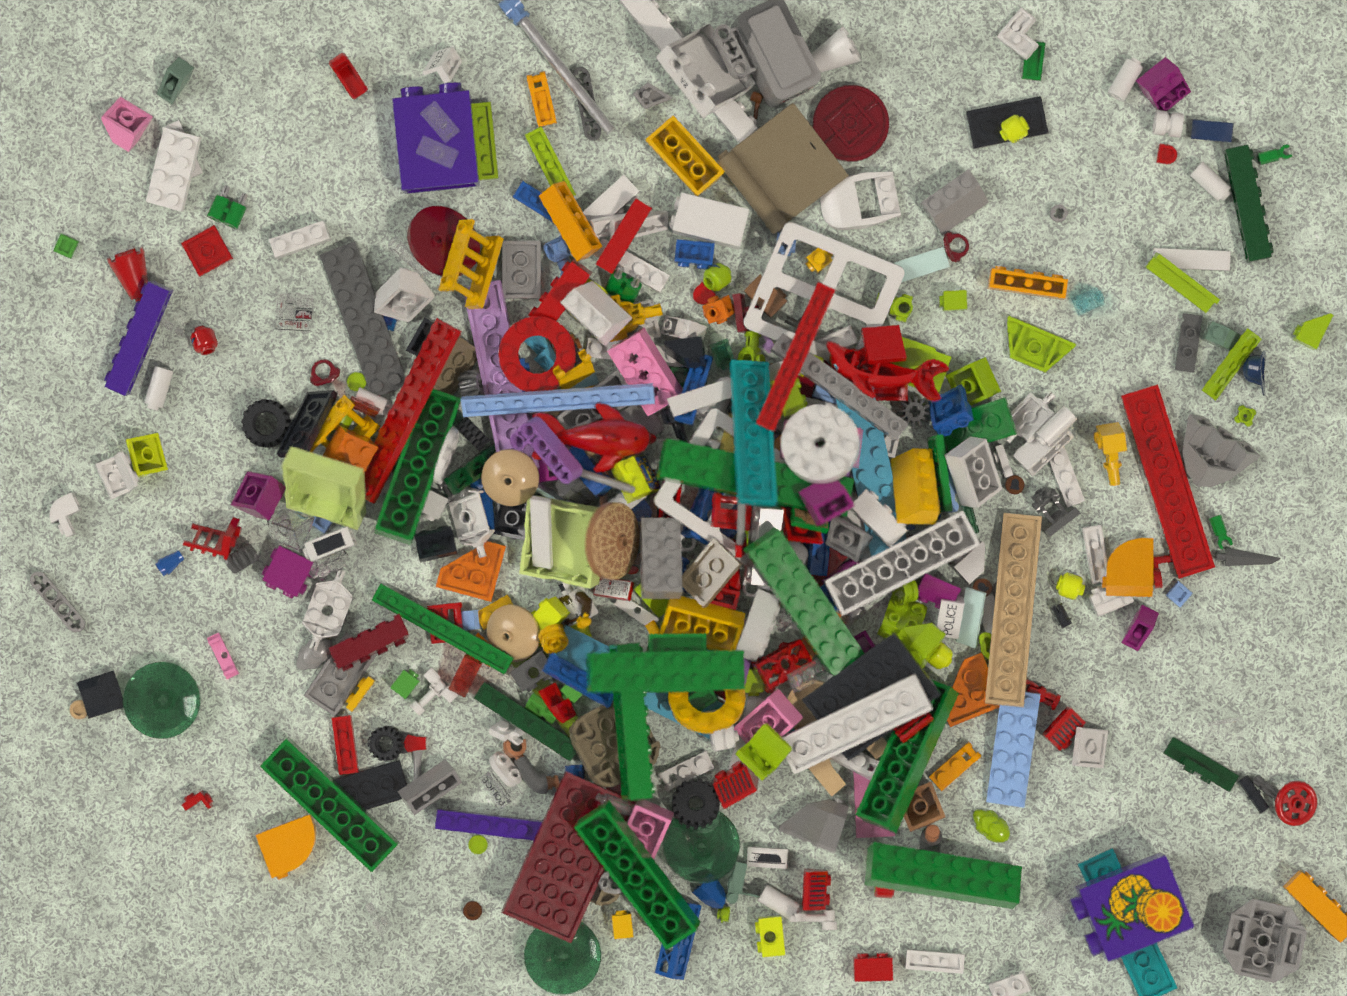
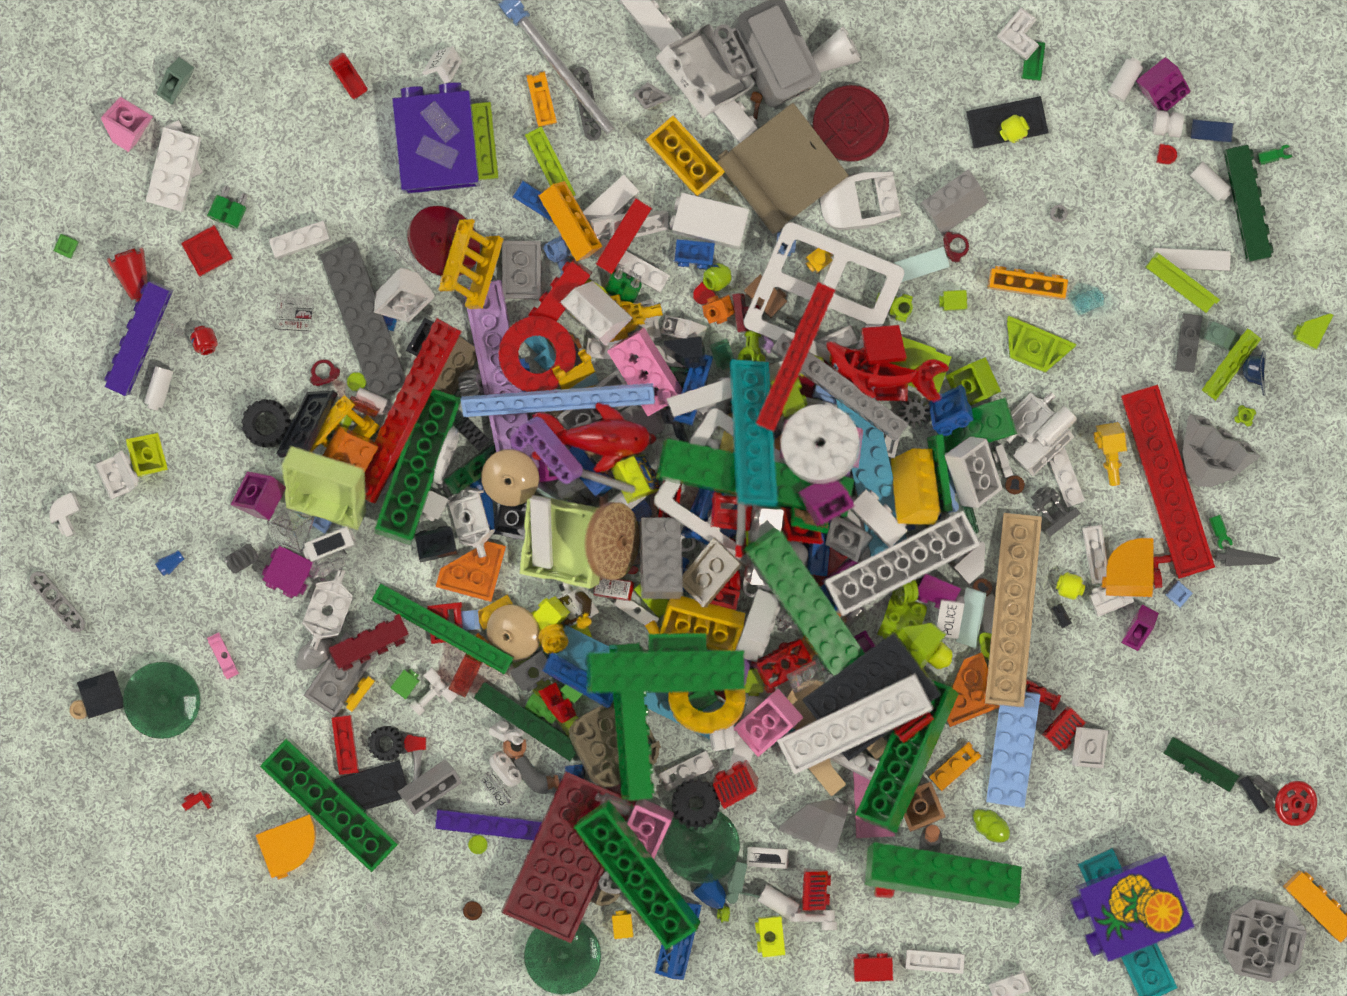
(225, 542): red plate -> none
(764, 752): lime bracket -> none

